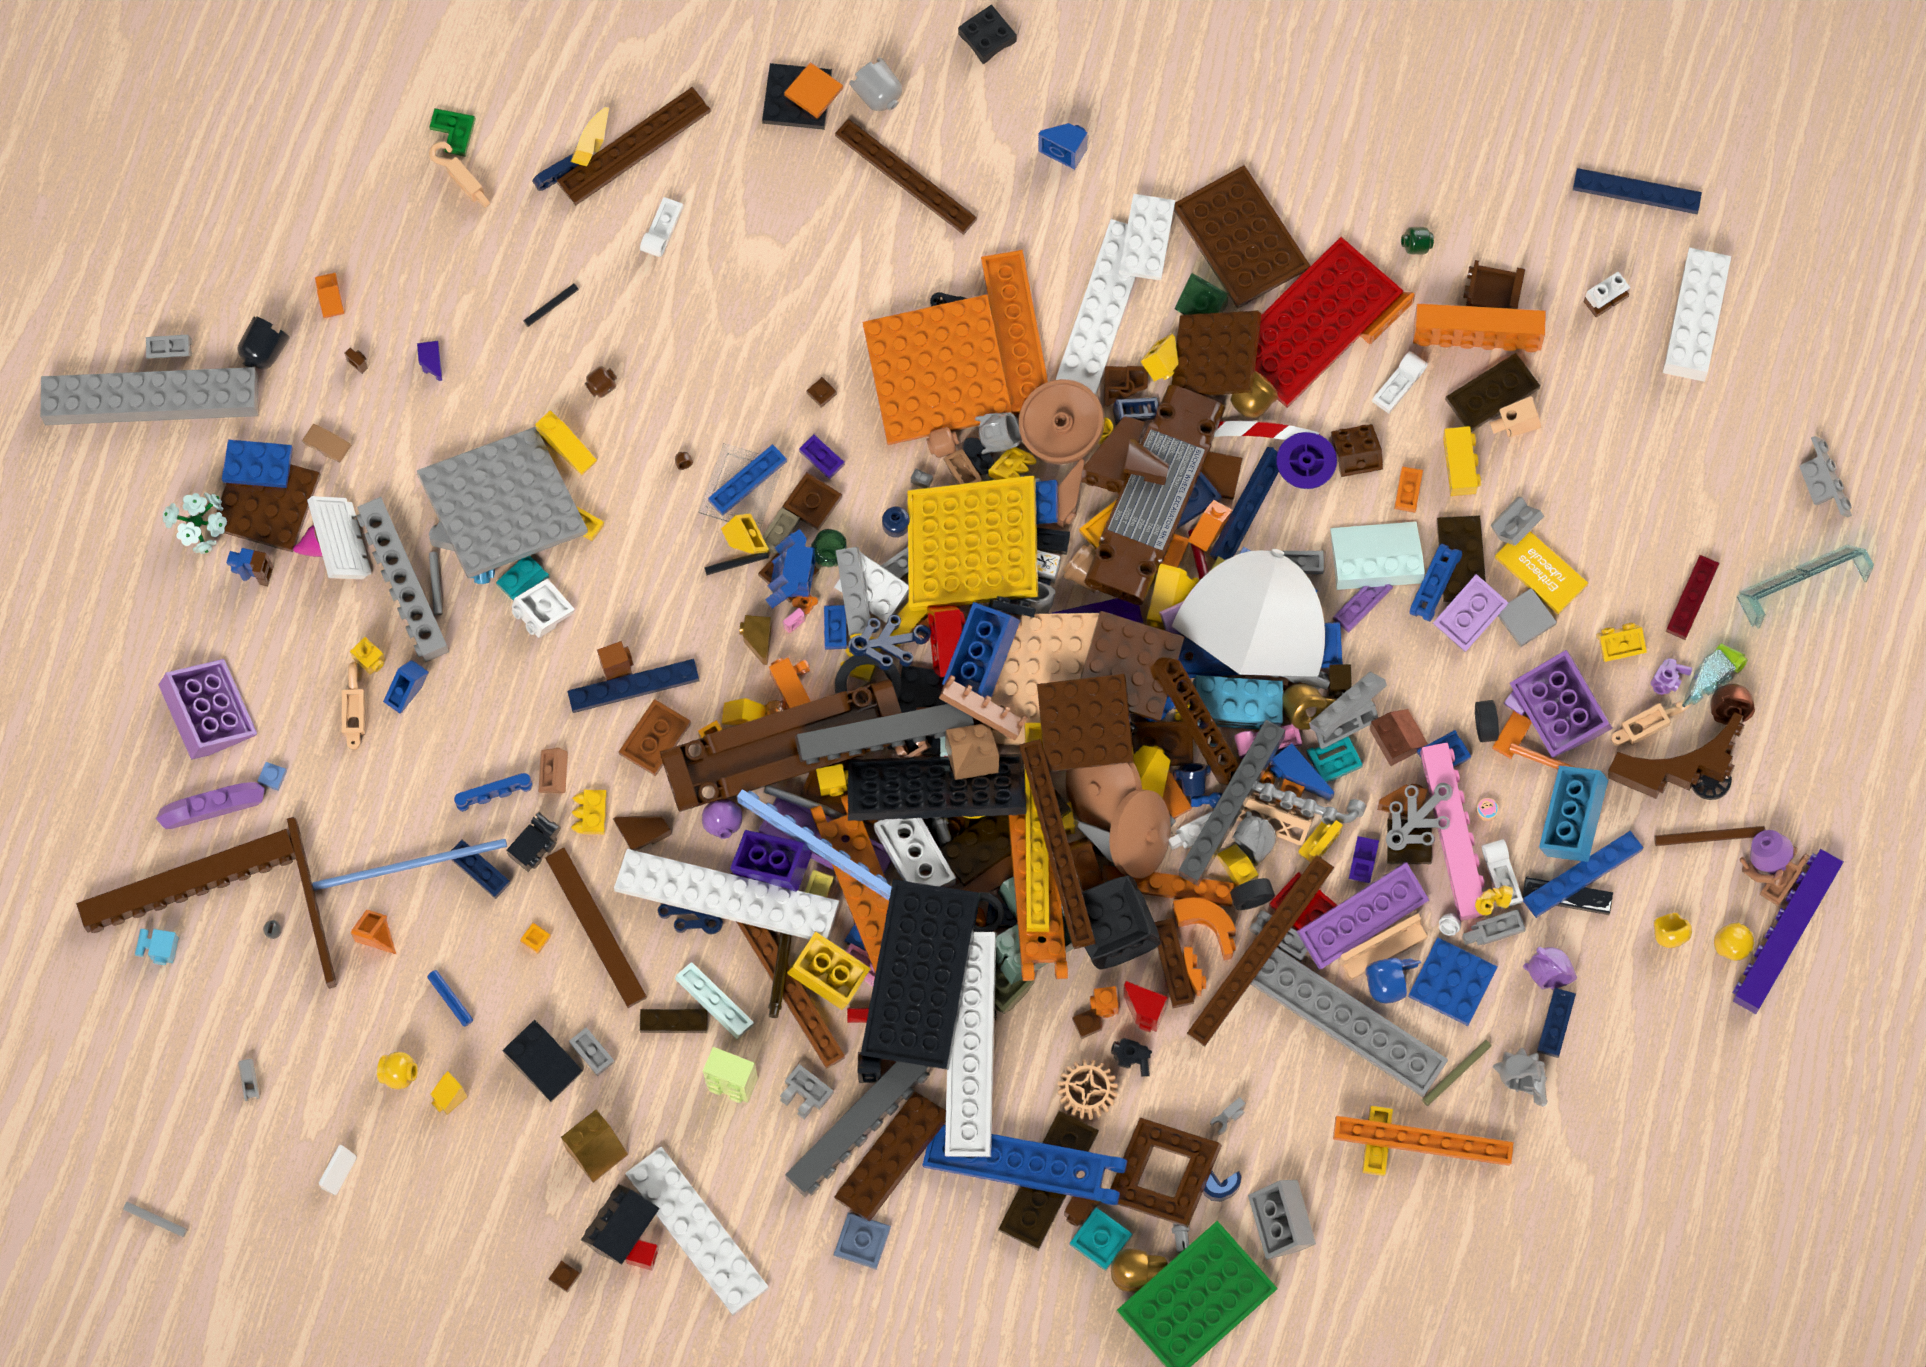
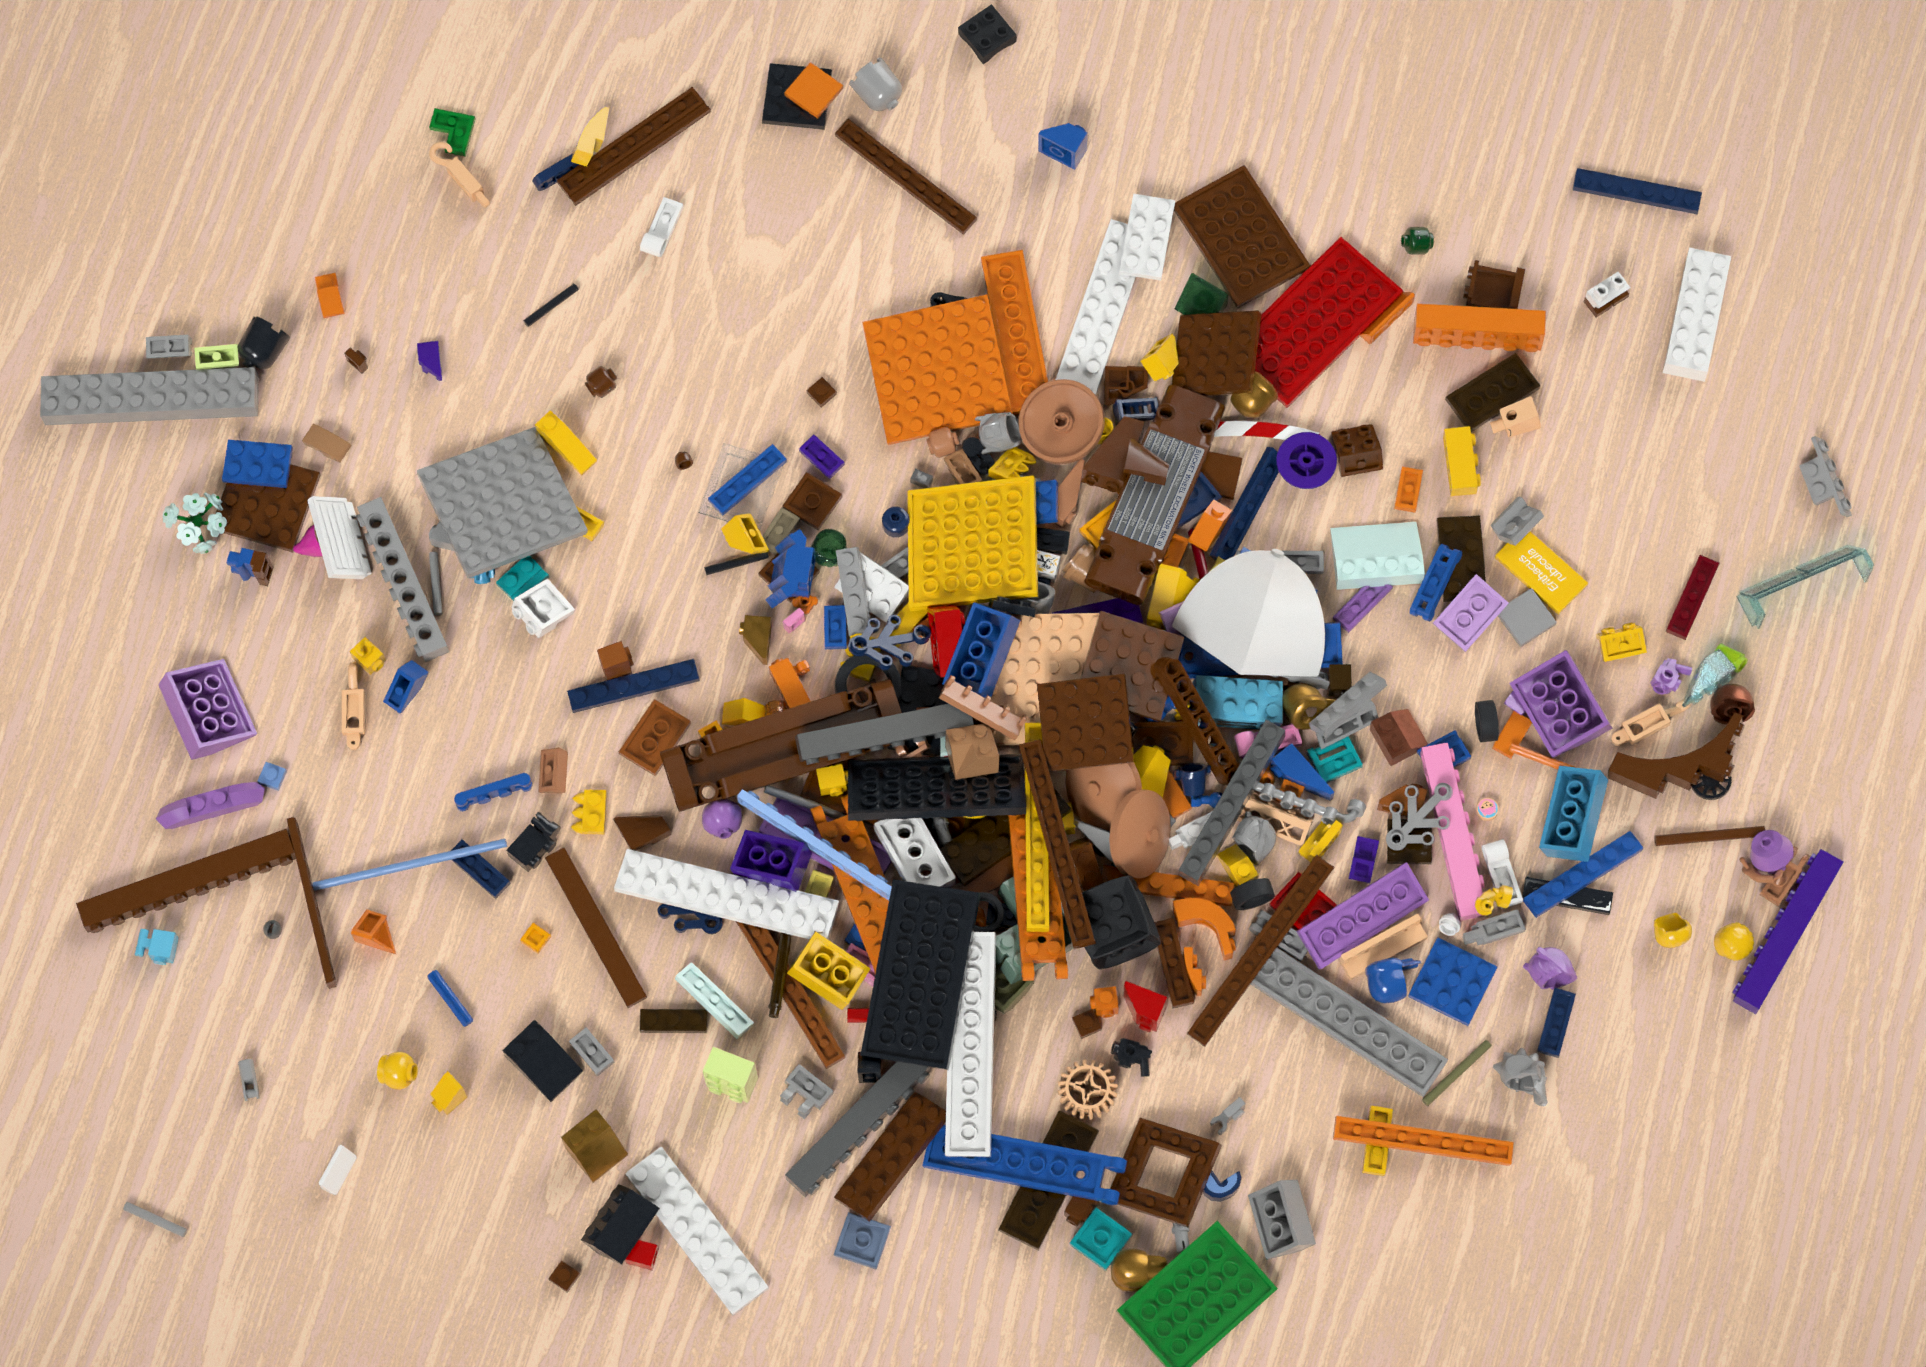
(217, 357): none -> yellowish green slope
(1400, 382): white plate -> none

